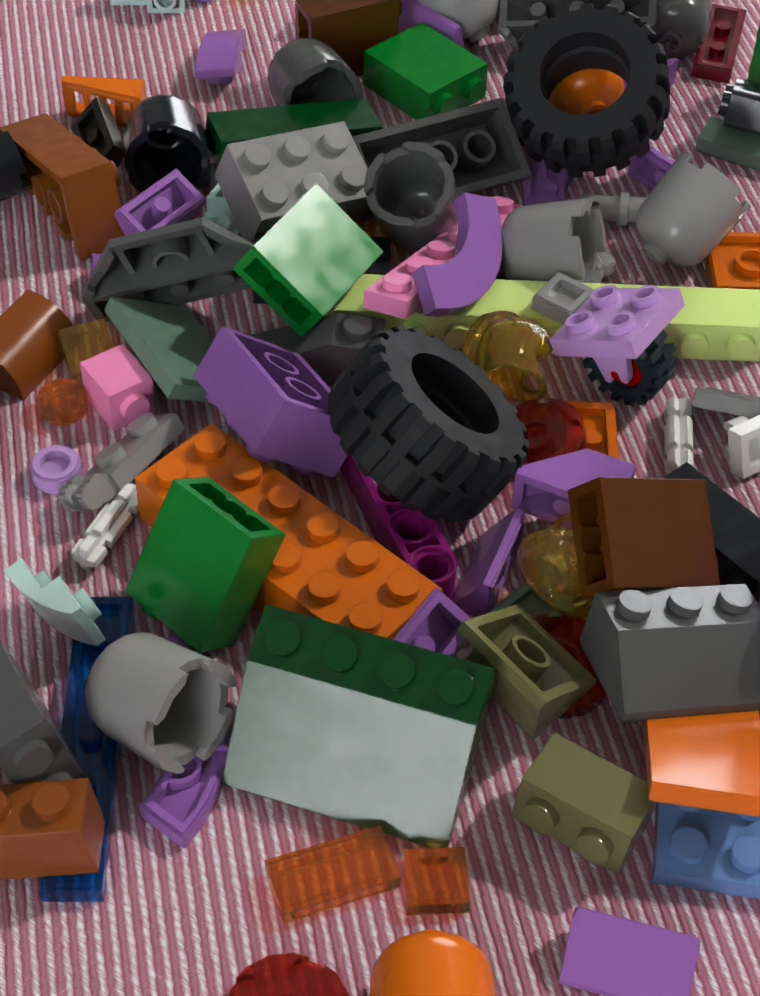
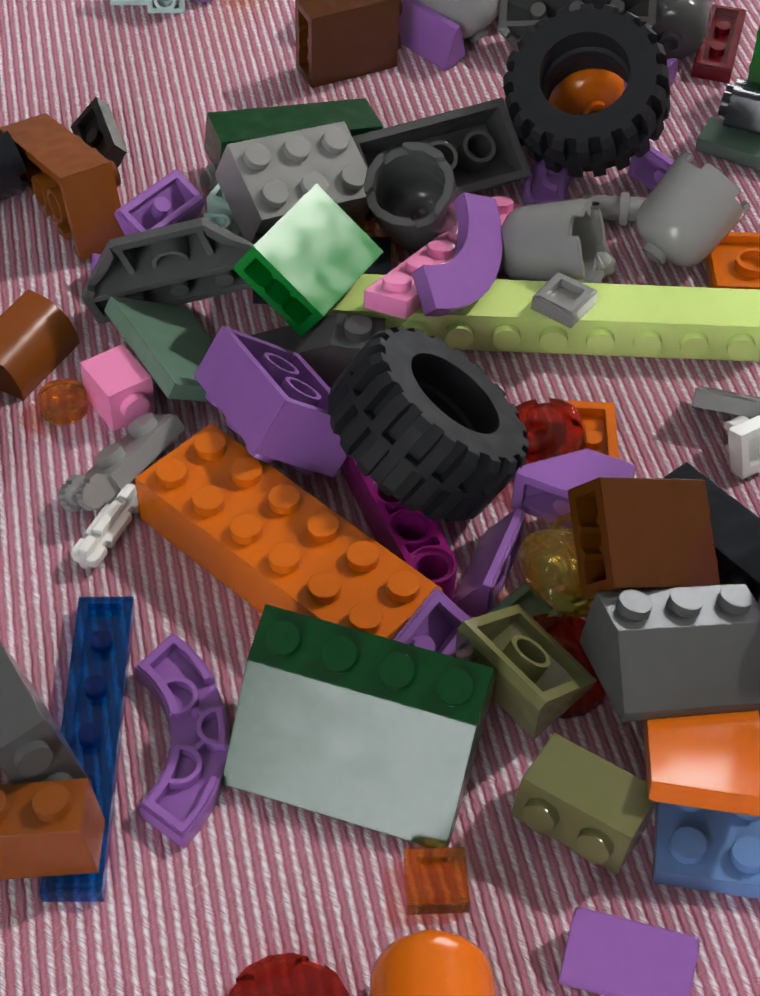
(53, 466): lavender tile -> none
(57, 604): light aqua slope -> none
(83, 343): clear yellow tile -> none
(117, 89): orange slope -> none
(160, 699): light grey cylinder -> none
(164, 136): black cylinder -> none
(204, 563): green brick -> none
(220, 55): medium lavender slope -> none
(310, 73): dark grey cylinder -> none
(332, 874): clear orange tile -> none
(424, 72): green brick -> none
(507, 350): clear yellow piece -> none
(623, 339): lavender plate -> none
(678, 433): white axle -> none

